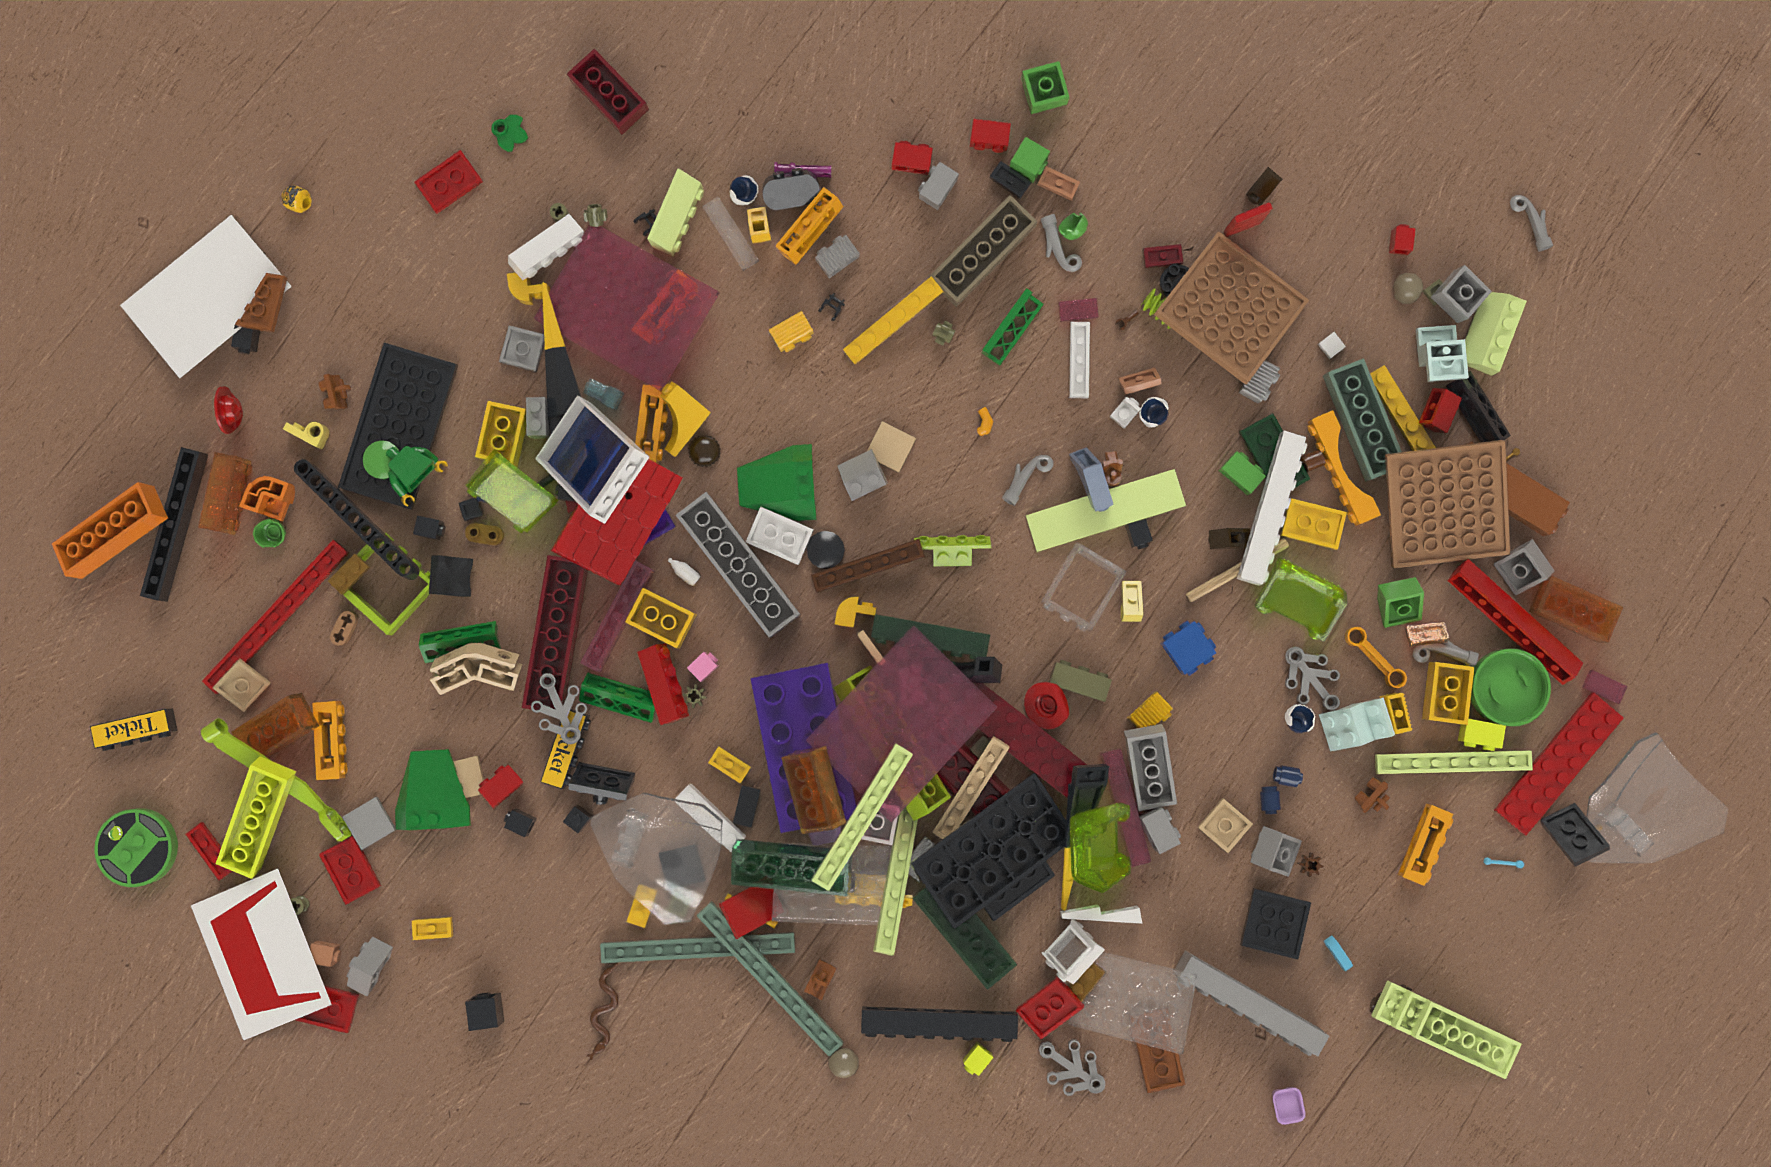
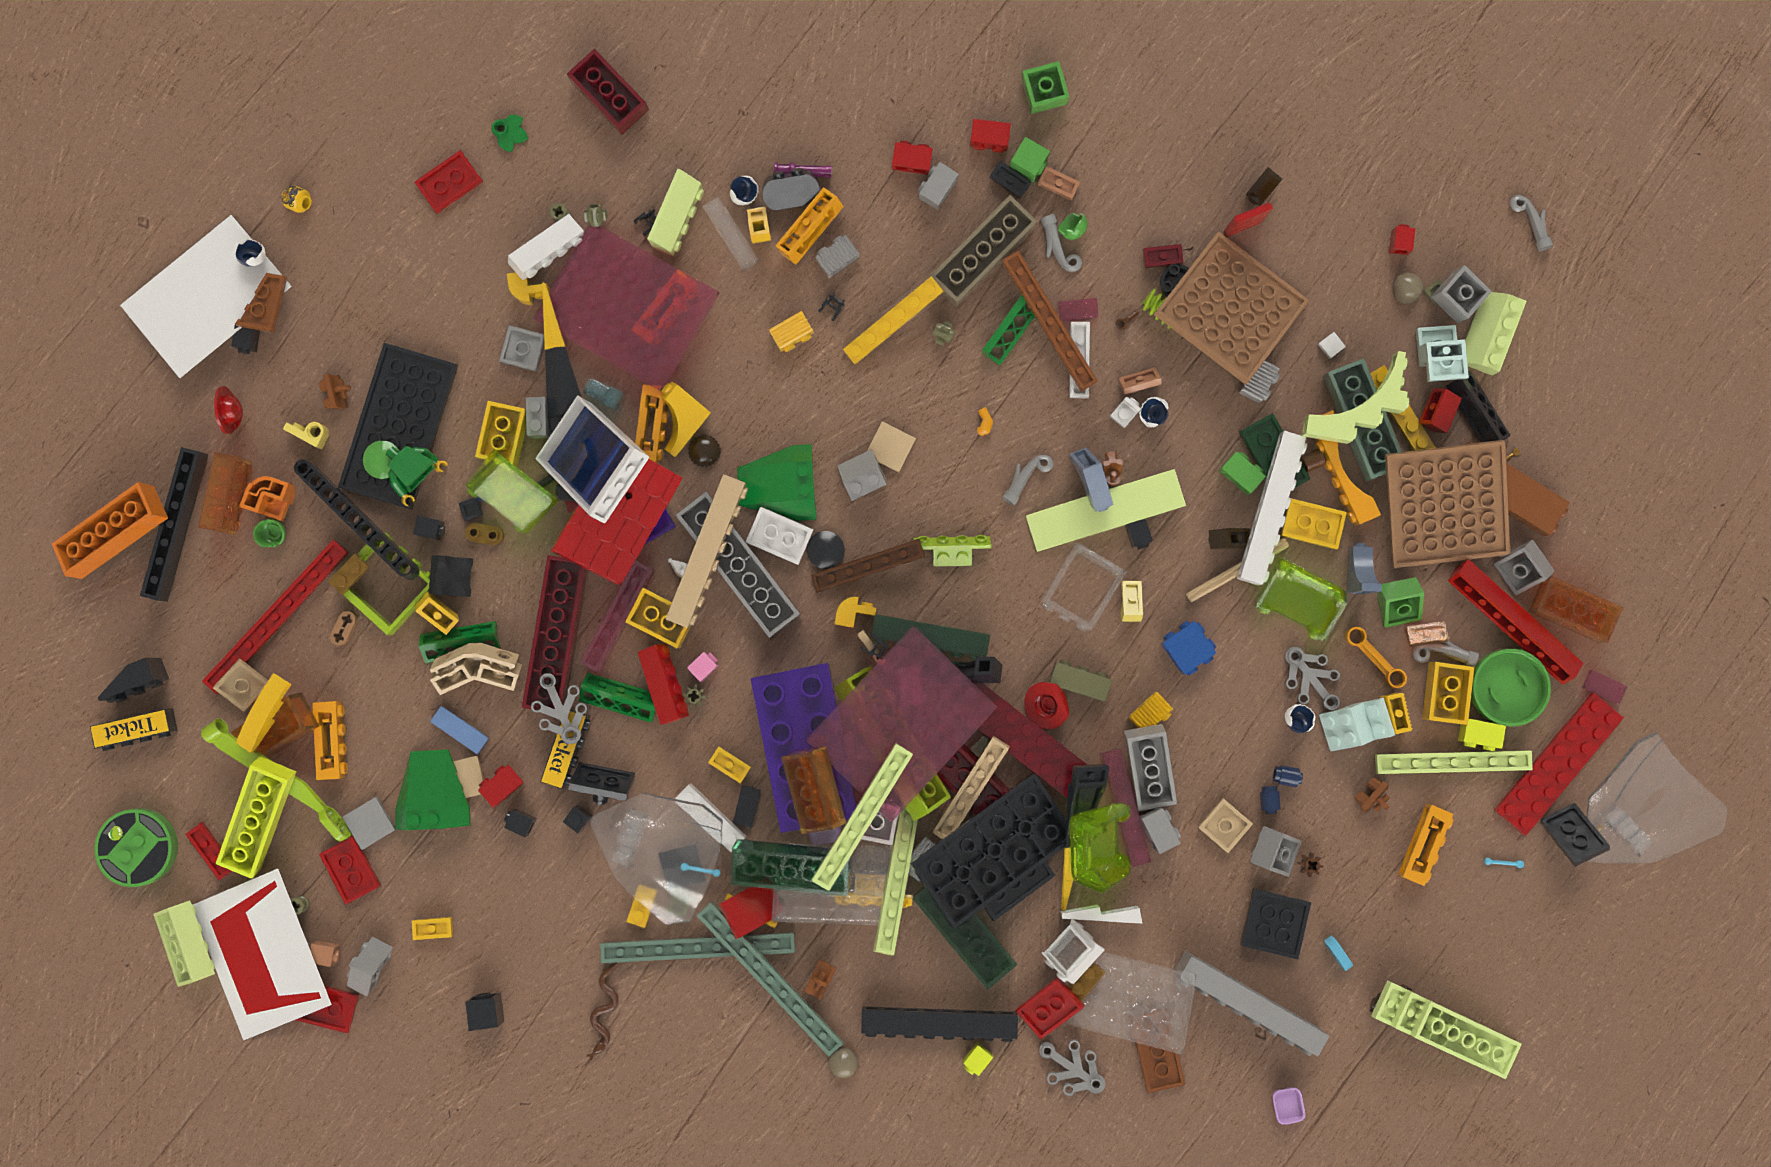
(135, 679): none -> black slope
(184, 943): none -> yellowish green slope
(250, 253): none -> dark blue hair
(261, 714): none -> yellow slope
(436, 612): none -> yellow brick
(459, 729): none -> medium blue tile
(685, 866): none -> medium azure hinge
(706, 551): none -> tan brick
(879, 641): none -> black piece
(1049, 321): none -> dark orange tile
(1360, 572): none -> sand blue arch
(1386, 398): none -> yellowish green arch

